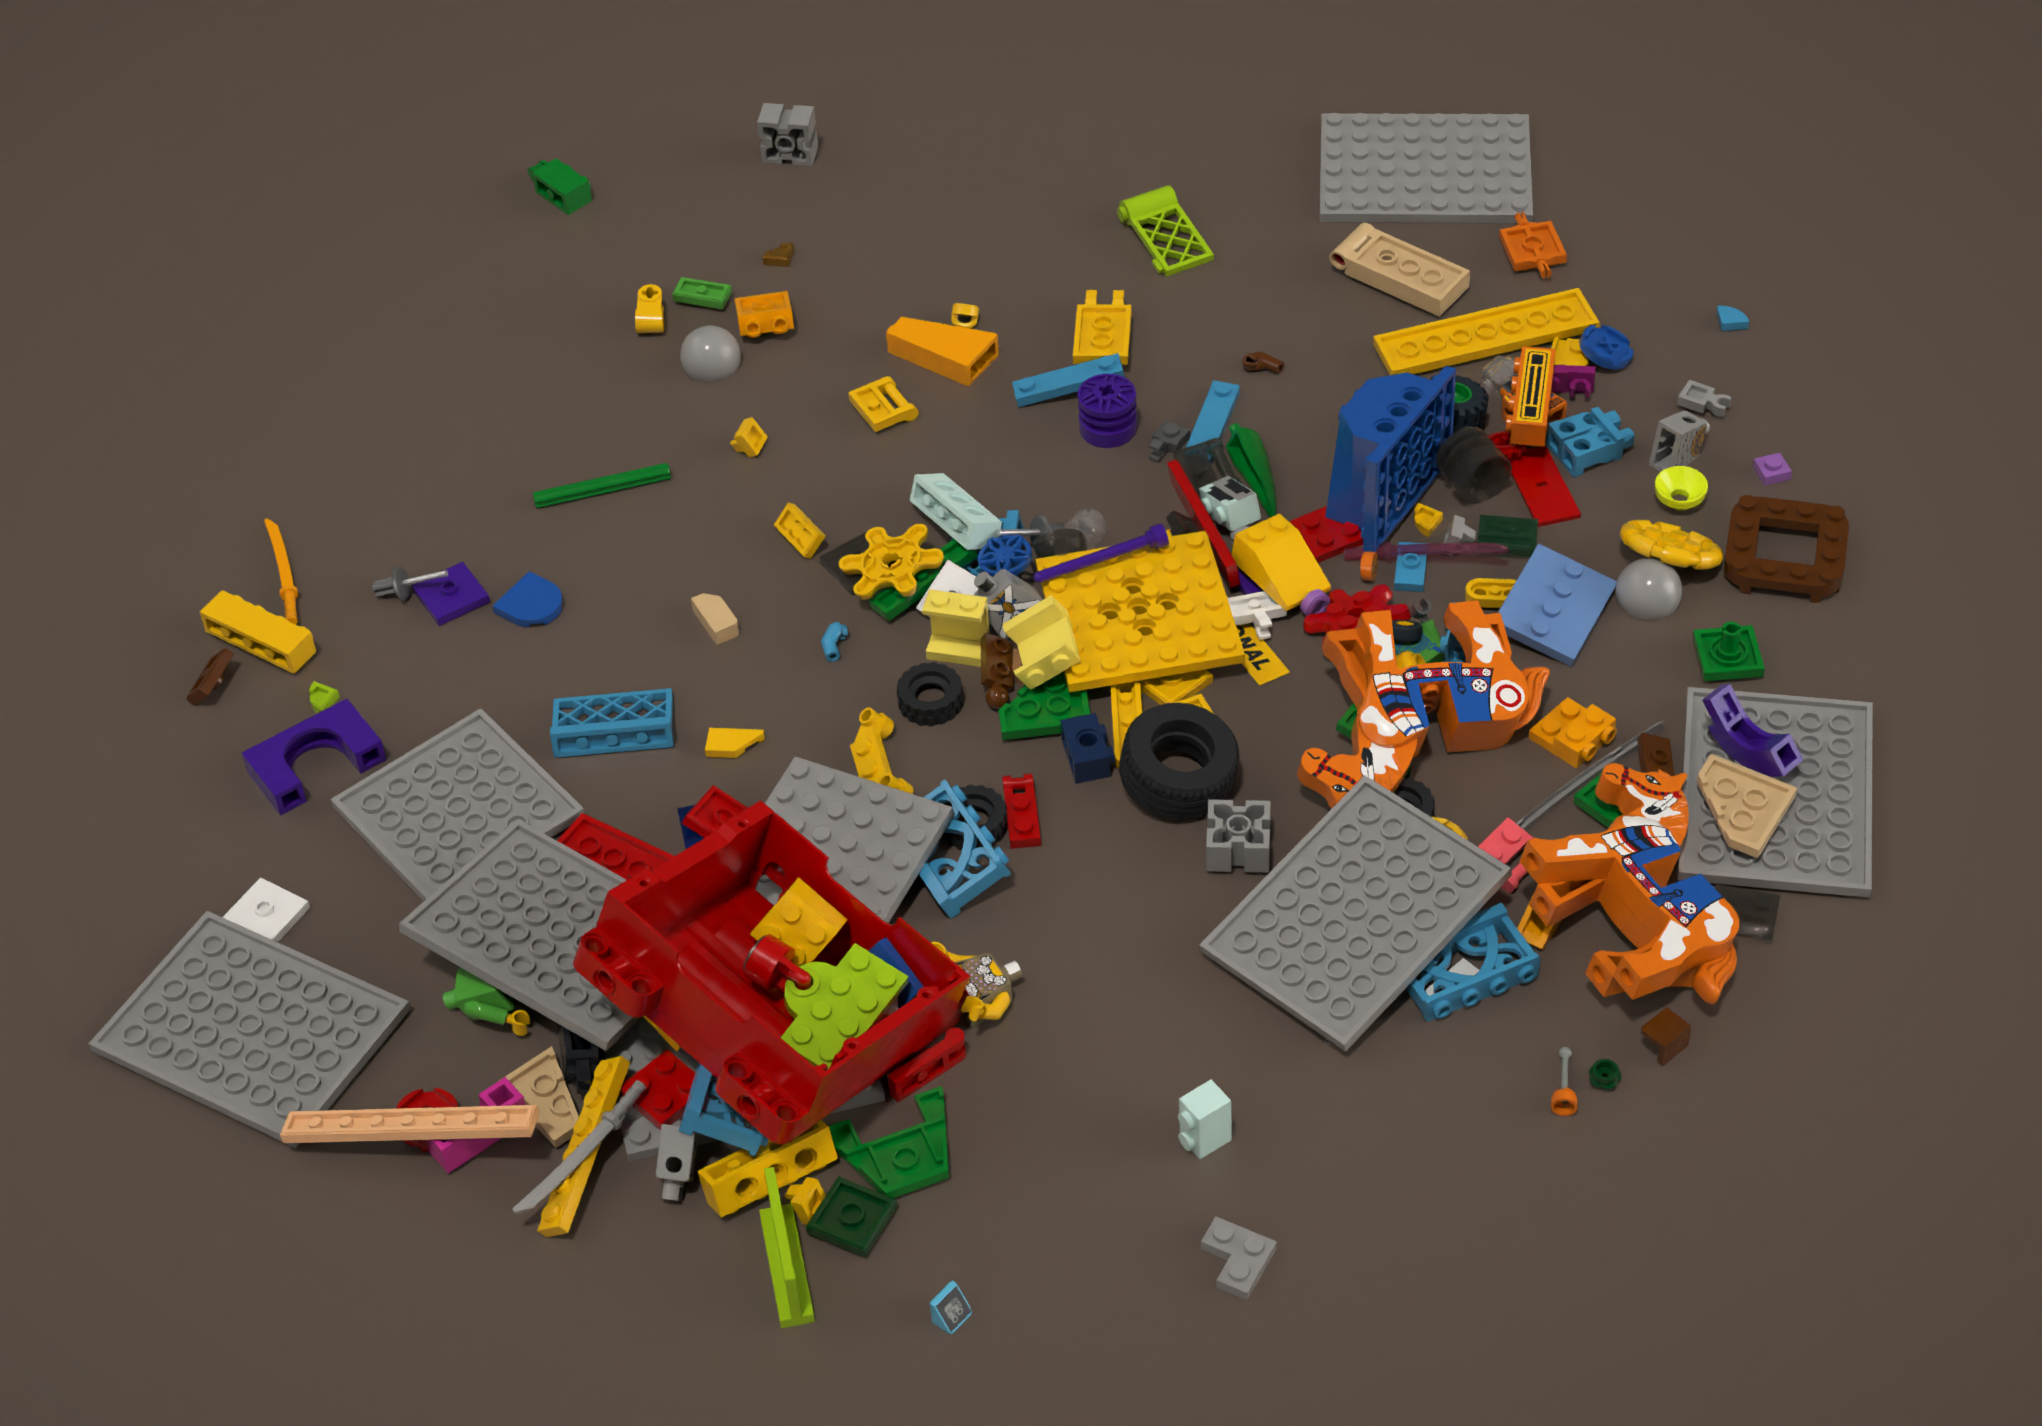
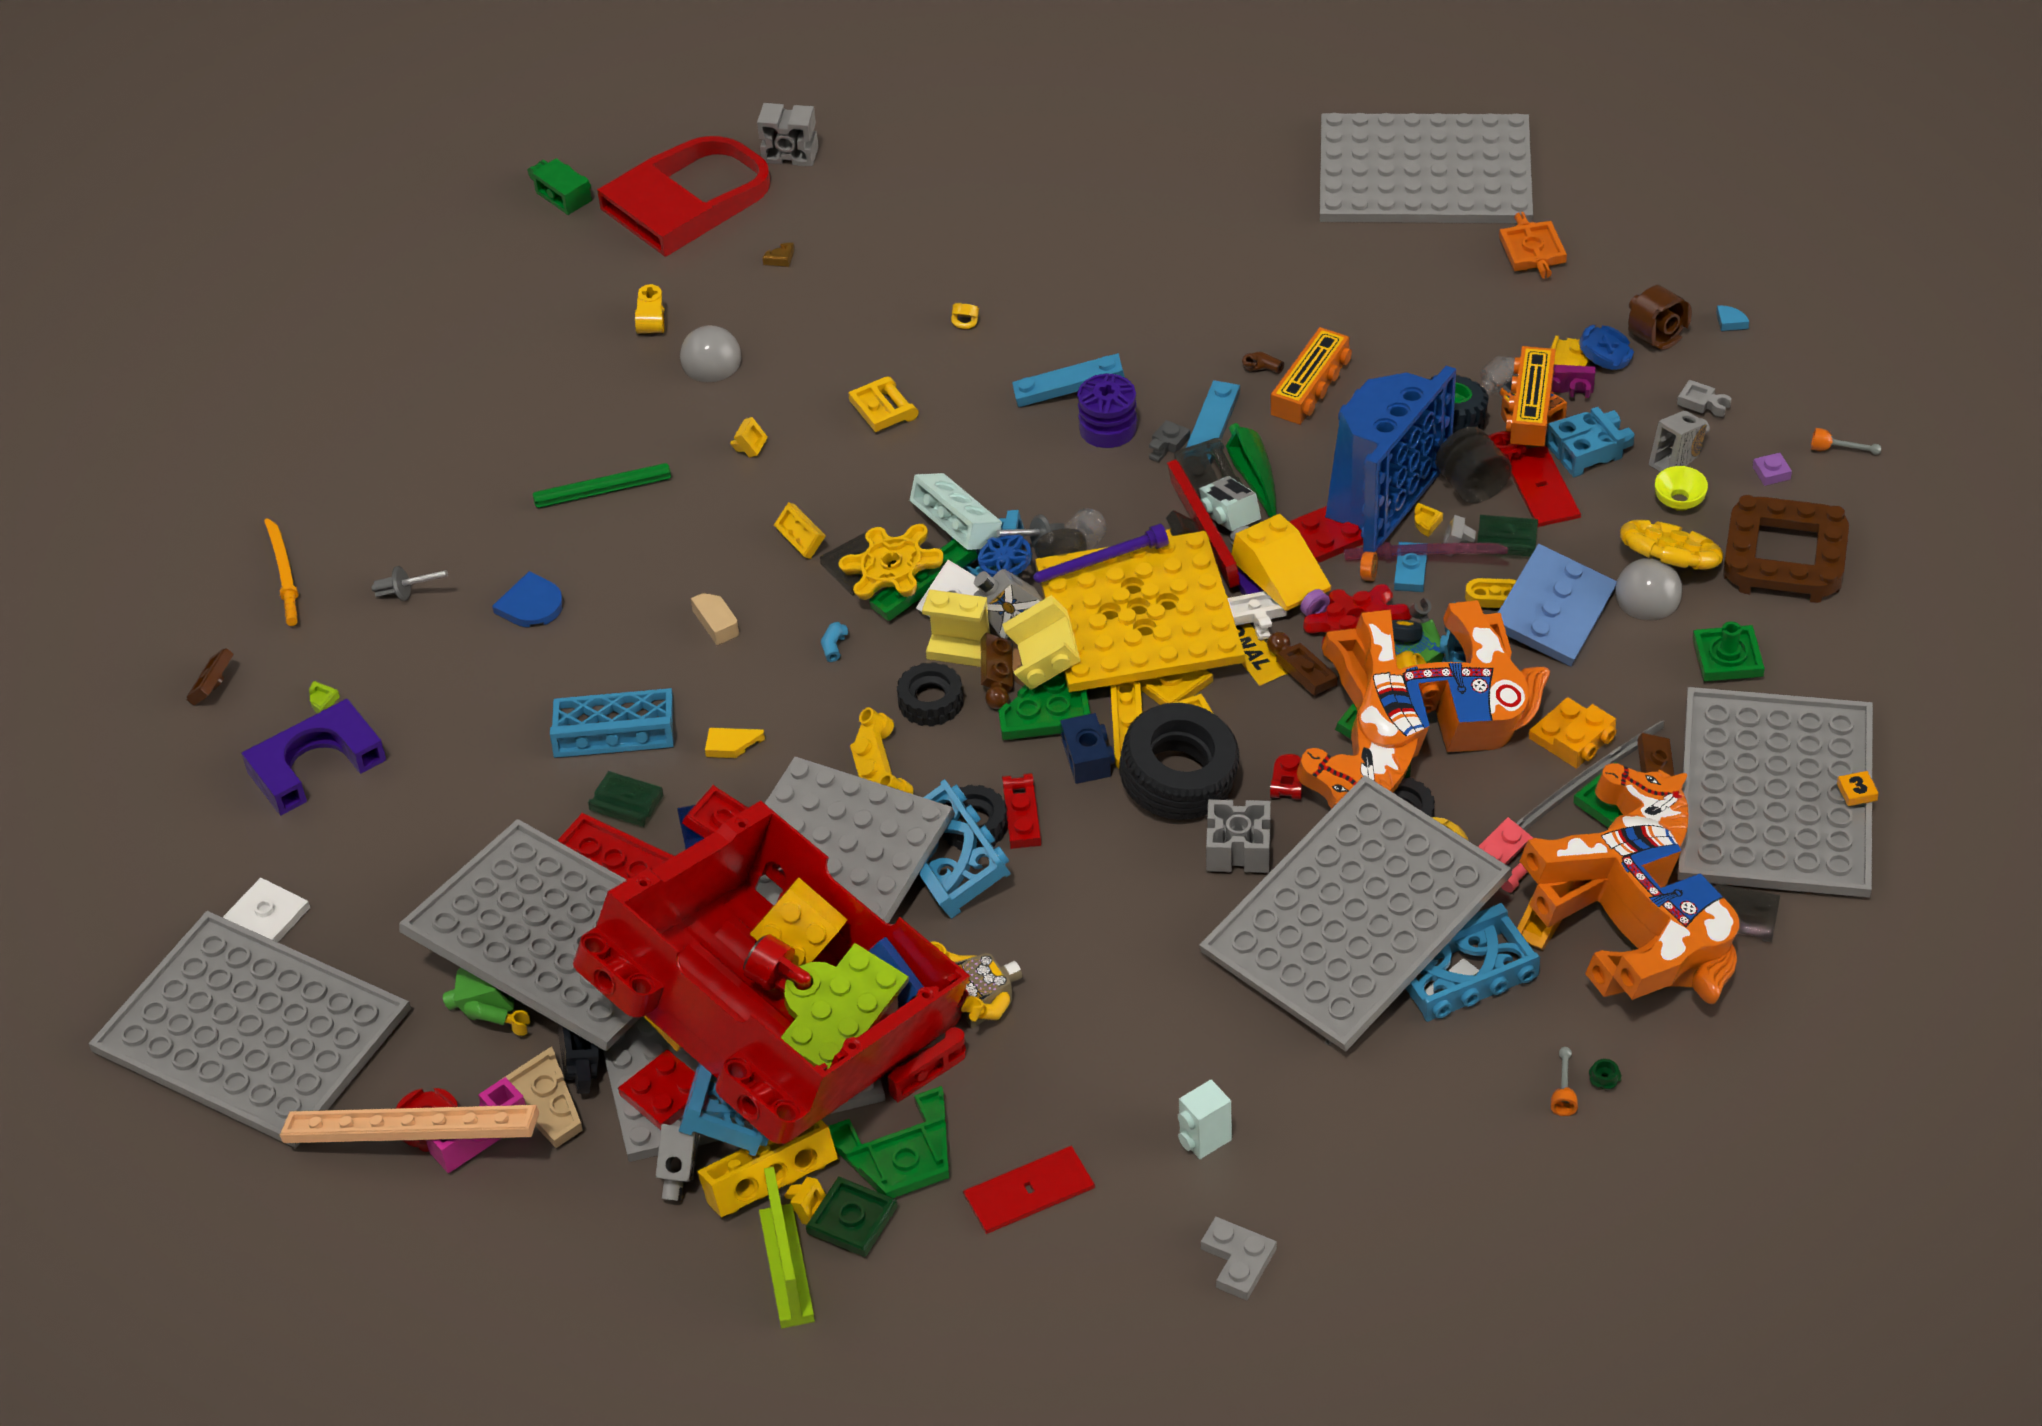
(258, 631): yellow brick -> none
(451, 595): dark purple plate -> none
(452, 800): light grey plate -> none
(602, 1096): yellow plate -> none
(609, 1122): light grey sword -> none
(625, 798): none -> clear green plate
(667, 213): none -> red window
(702, 293): bright green plate -> none
(764, 314): light orange plate -> none
(943, 348): light orange slope -> none
(949, 1308): slope -> none
(1007, 1200): none -> red piece
(1102, 328): yellow tile -> none
(1152, 209): lime piece -> none
(1285, 777): none -> red plate
(1301, 664): none -> reddish brown plate
(1310, 376): none -> brick
(1400, 269): tan hinge -> none
(1485, 333): yellow plate -> none
(1659, 316): none -> reddish brown brick
(1668, 1033): reddish brown panel -> none
(1744, 803): tan plate -> none
(1746, 742): dark purple arch -> none
(1823, 440): none -> hinge
(1857, 788): none -> light orange tile

